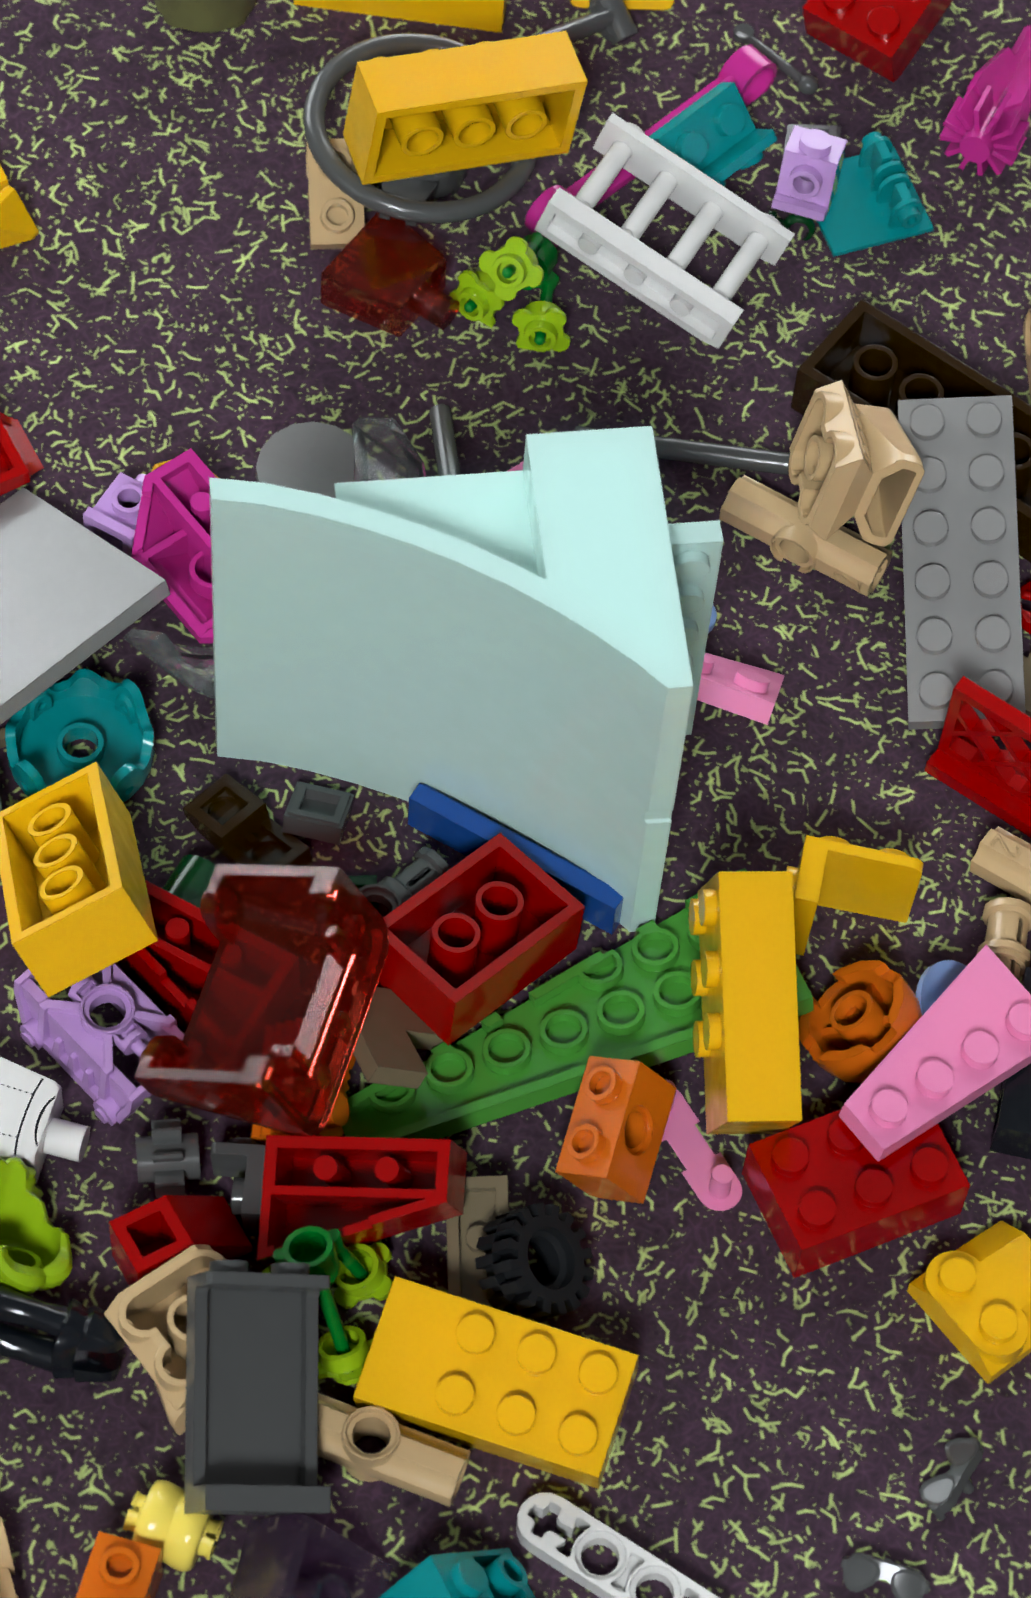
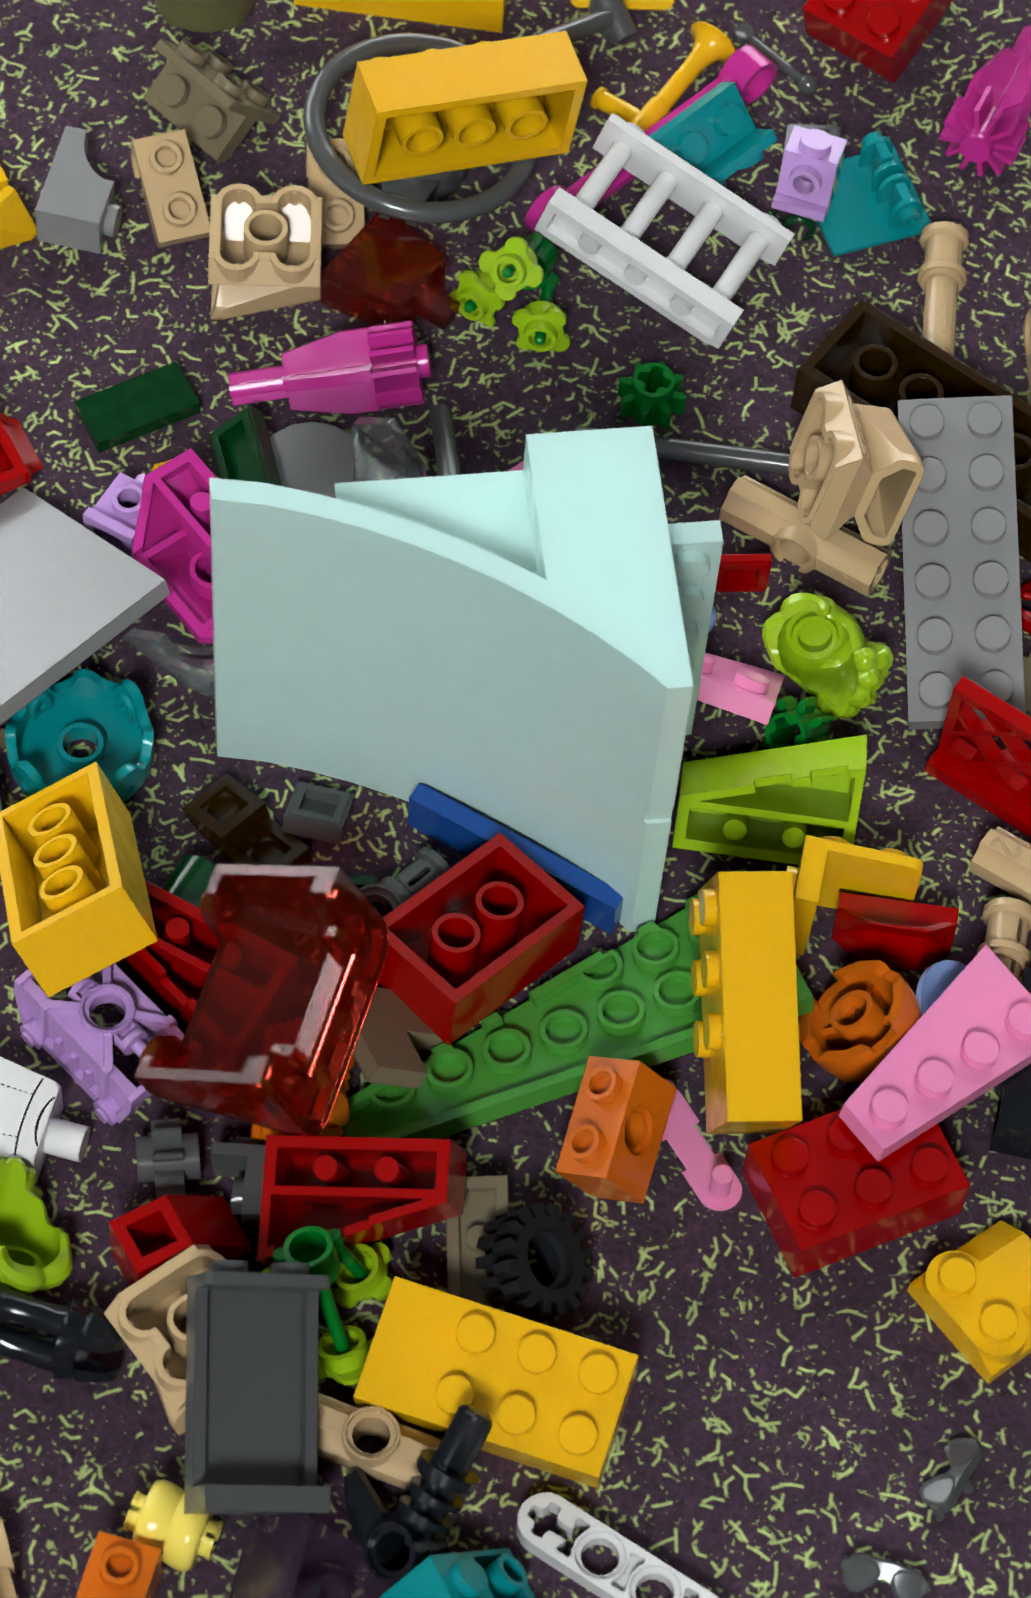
(76, 203): none -> light grey arch
(137, 407): none -> dark green tile
(170, 188): none -> tan plate
(206, 99): none -> dark tan bracket
(245, 449): none -> dark green tile
(263, 250): none -> tan piece
(343, 372): none -> dark pink piece
(425, 1514): none -> black piece
(652, 394): none -> green gear
(708, 47): none -> yellow piece
(743, 572): none -> red slope
(771, 799): none -> lime wedge
(811, 721): none -> green gear
(826, 654): none -> lime hair
(893, 930): none -> red slope
(942, 280): none -> tan pin

